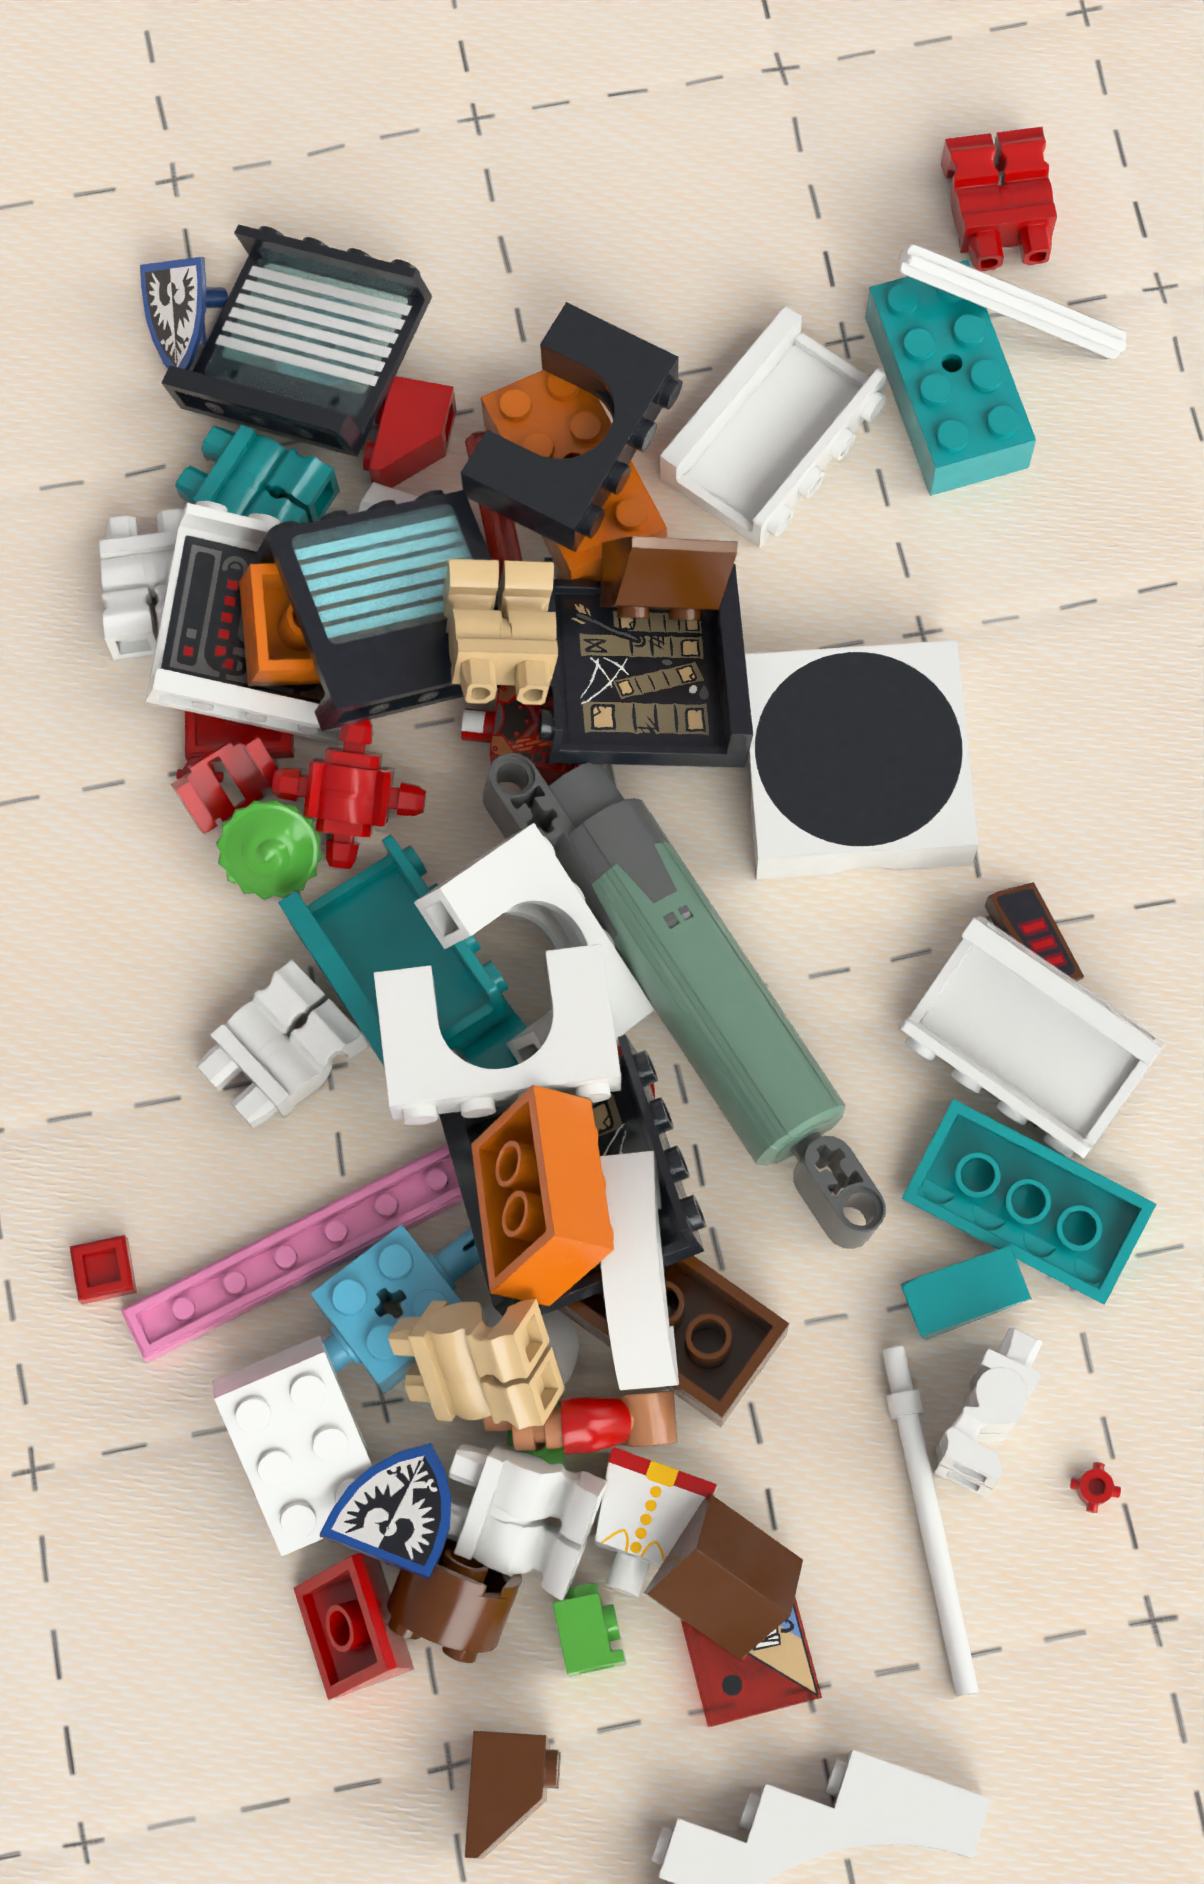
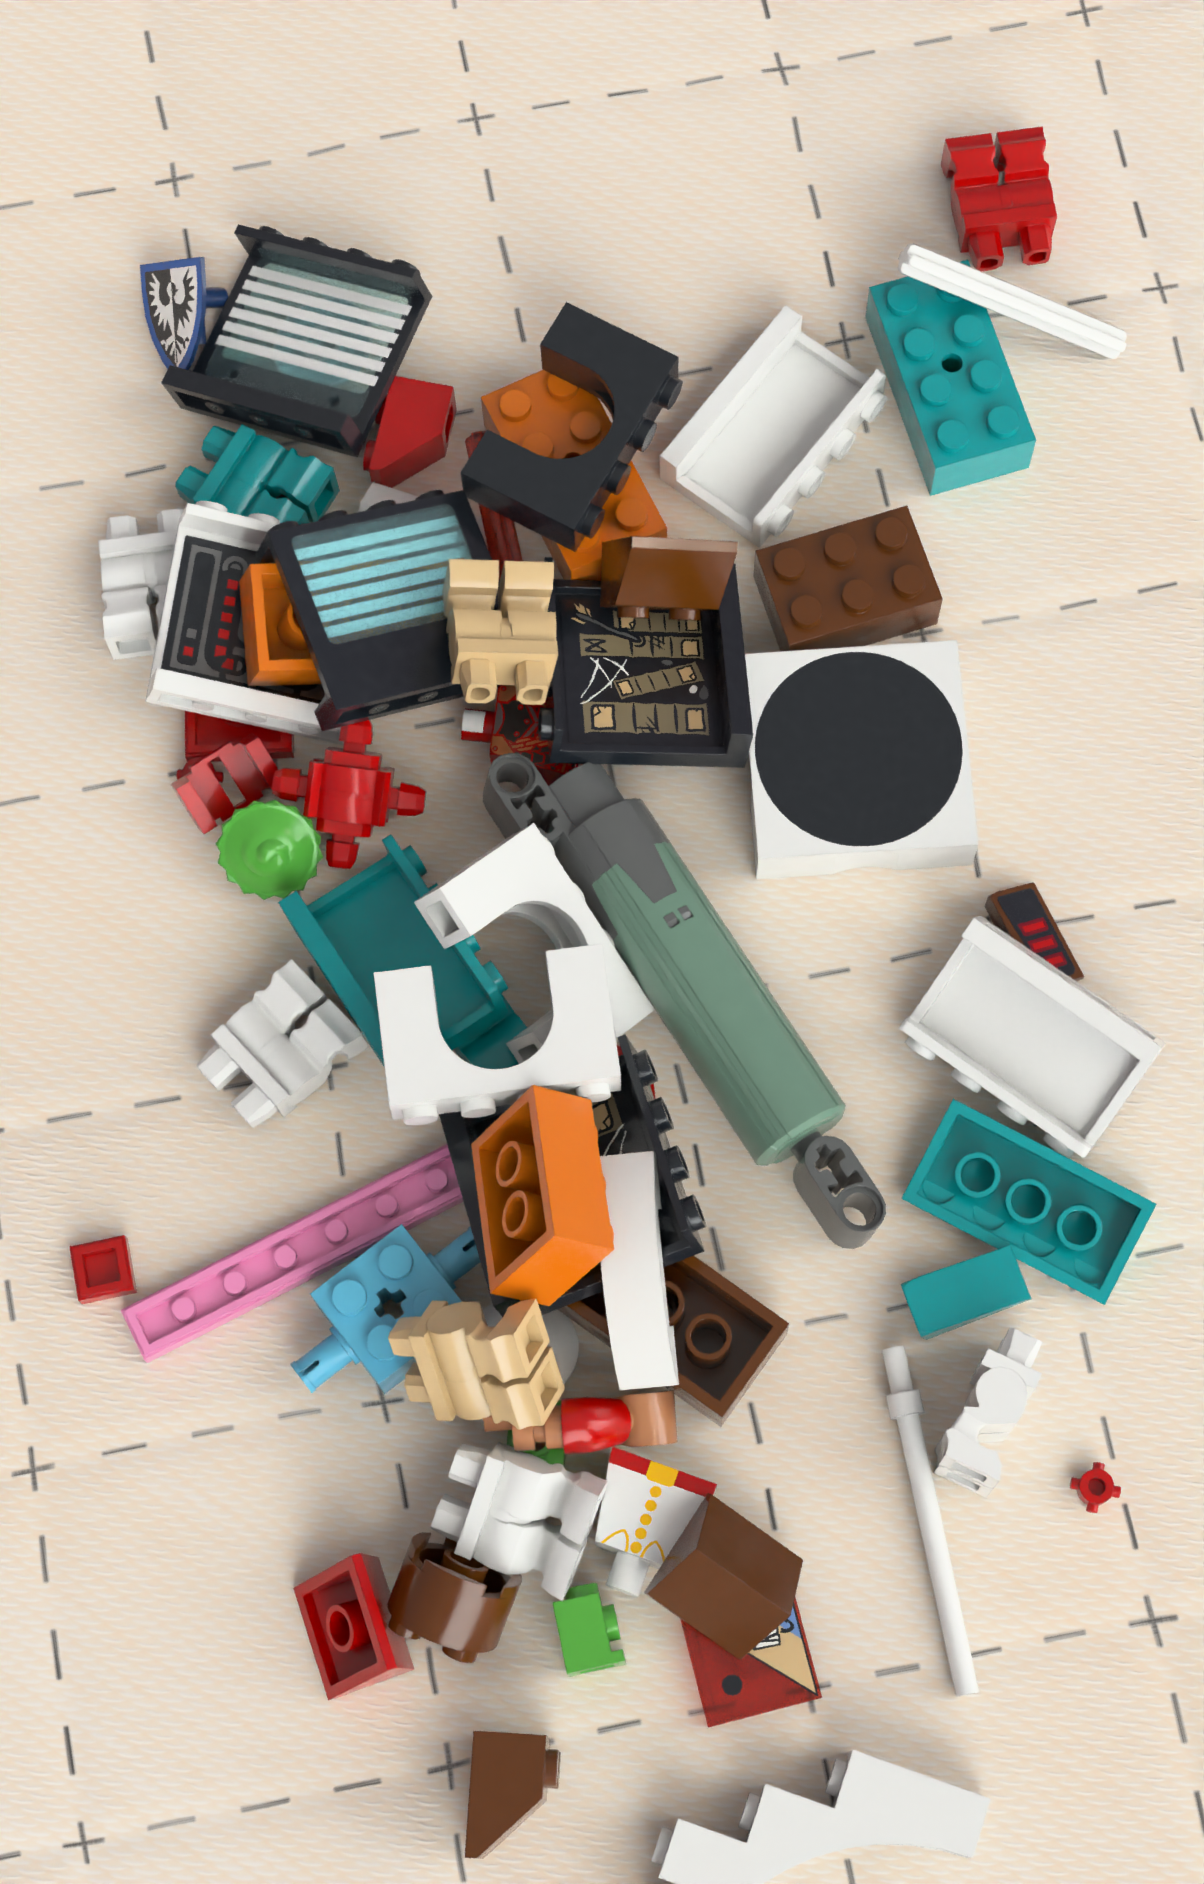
(293, 1438): white brick -> none
(396, 1512): shield -> none
(848, 584): none -> reddish brown brick

